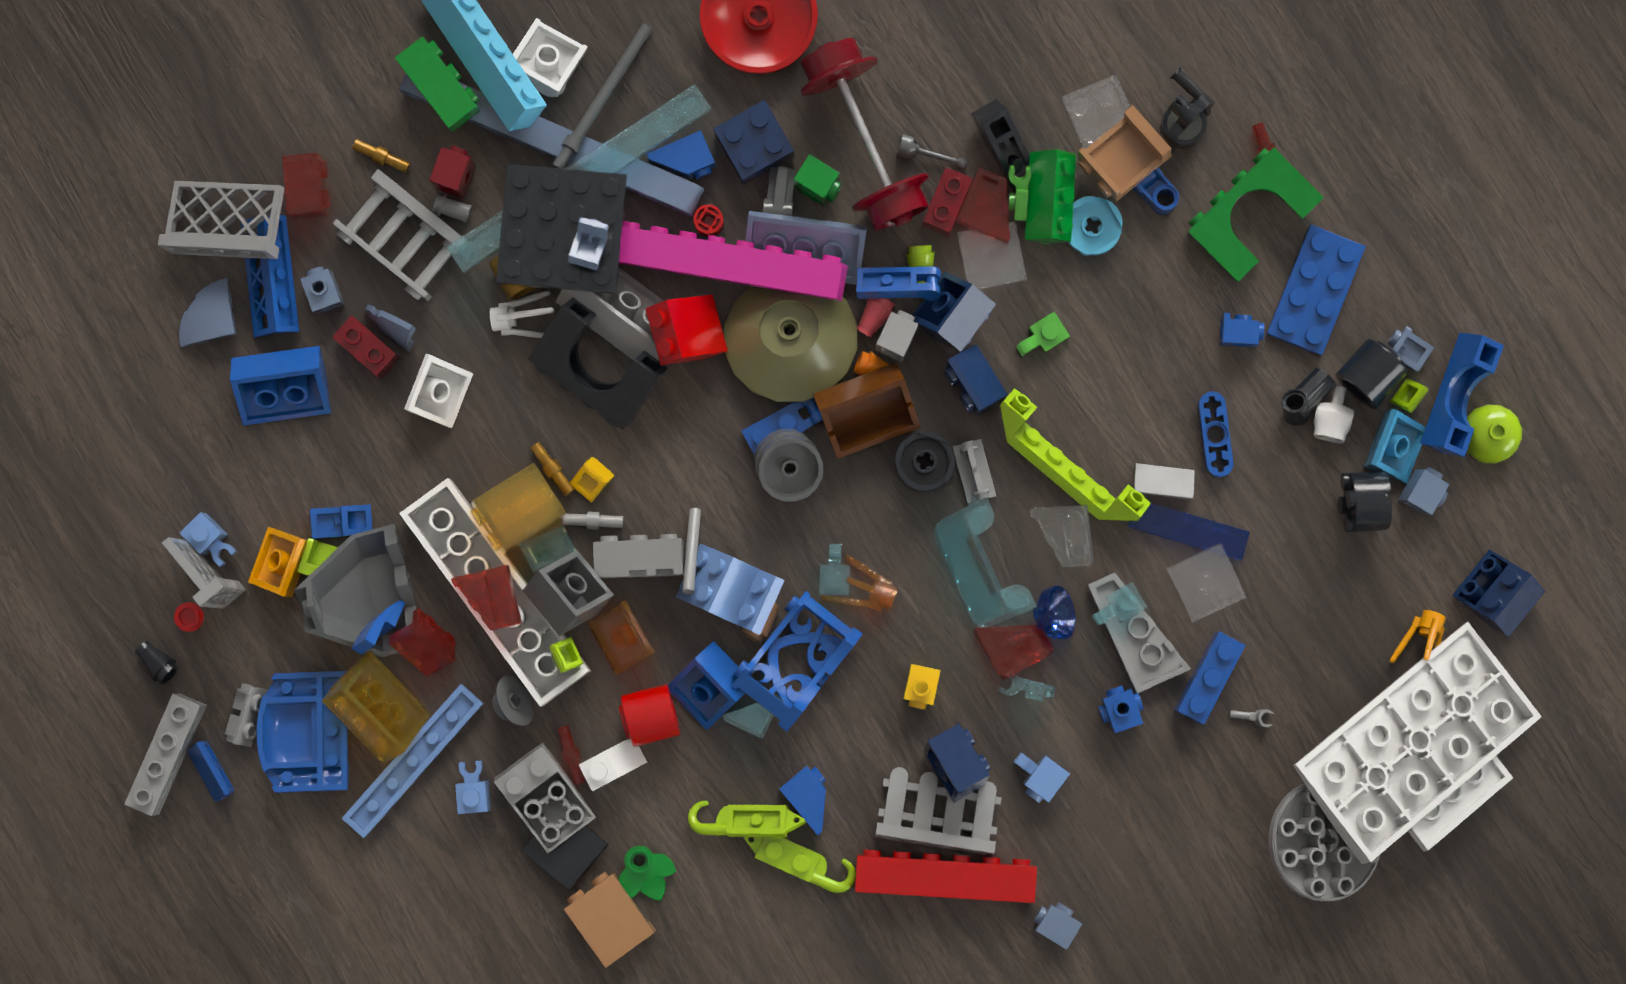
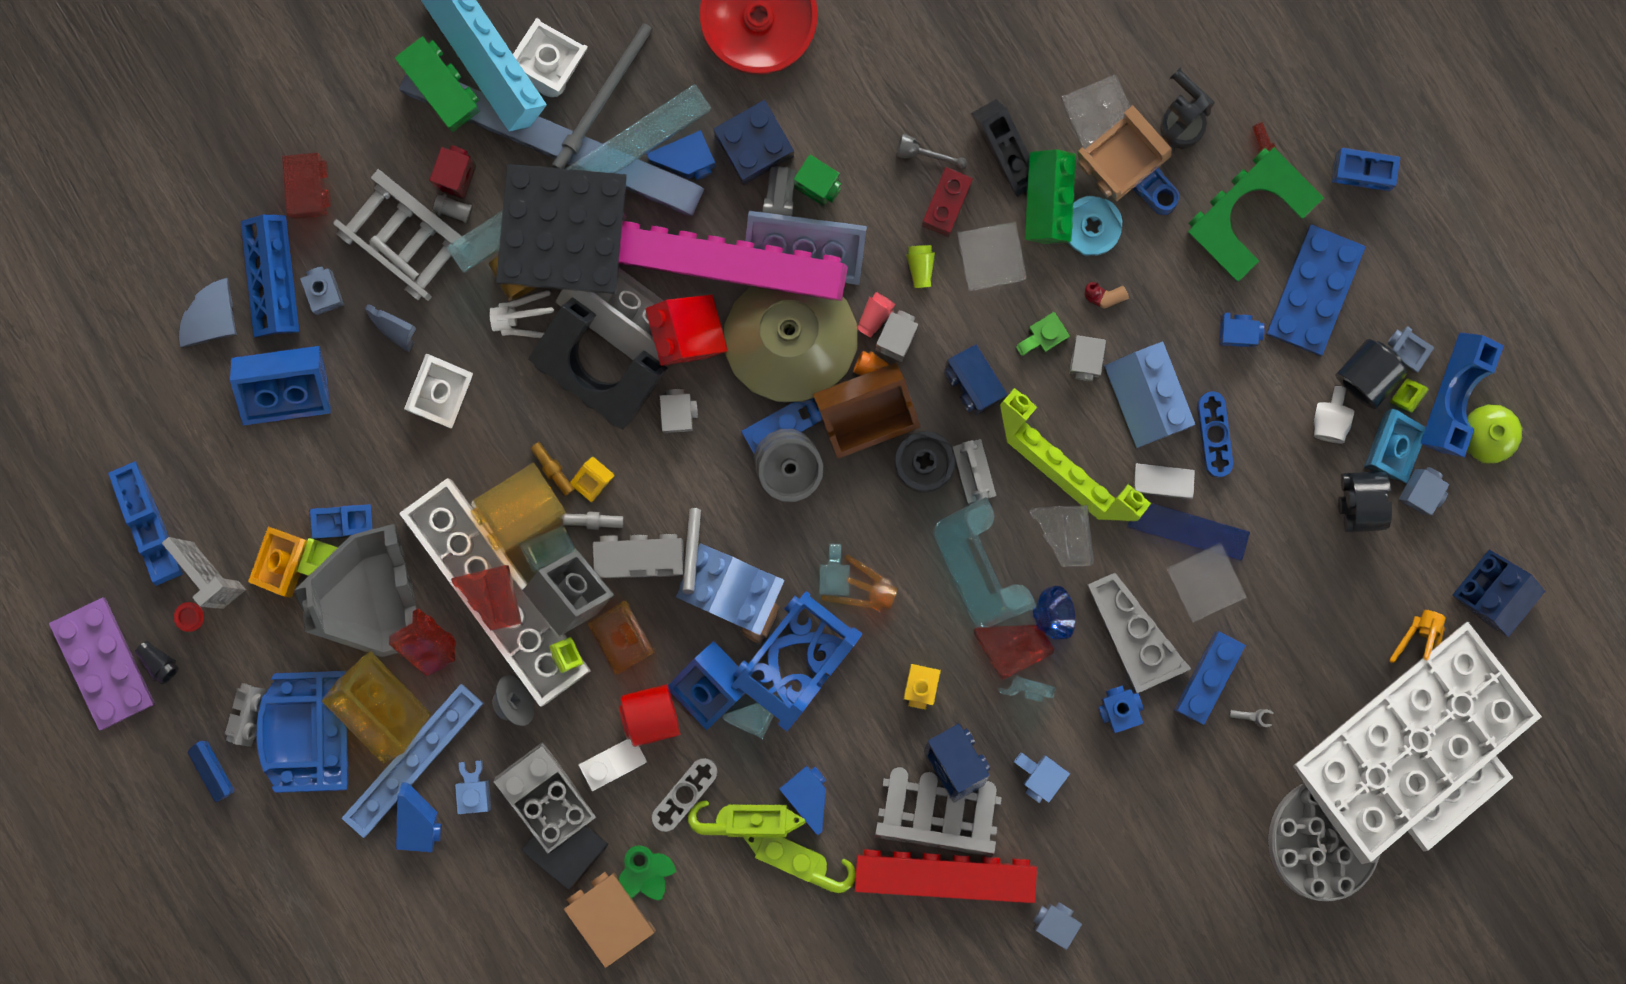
(102, 663): none -> medium lavender plate
(145, 522): none -> blue slope
(165, 754): light grey brick -> none
(207, 537): medium blue brick -> none
(224, 244): light grey fence -> none
(366, 347): dark red brick -> none
(378, 626): blue slope -> none
(381, 156): pearl gold bar -> none
(393, 257): none -> light grey piece
(416, 821): none -> blue slope
(571, 754): clear red bar -> none
(588, 243): sand blue bracket -> none
(664, 807): none -> light grey beam
(677, 411): none -> light grey brick
(712, 223): red wheel -> none
(835, 66): dark red piece -> none
(898, 282): blue plate -> none
(955, 314): dark blue brick -> none
(987, 206): clear red wing -> none
(1019, 199): bright green plate -> none
(1087, 357): none -> light grey brick
(1104, 298): none -> arm
(1122, 604): clear light blue plate -> none
(1149, 395): none -> medium blue slope
(1308, 395): black piece -> none
(1365, 169): none -> blue brick

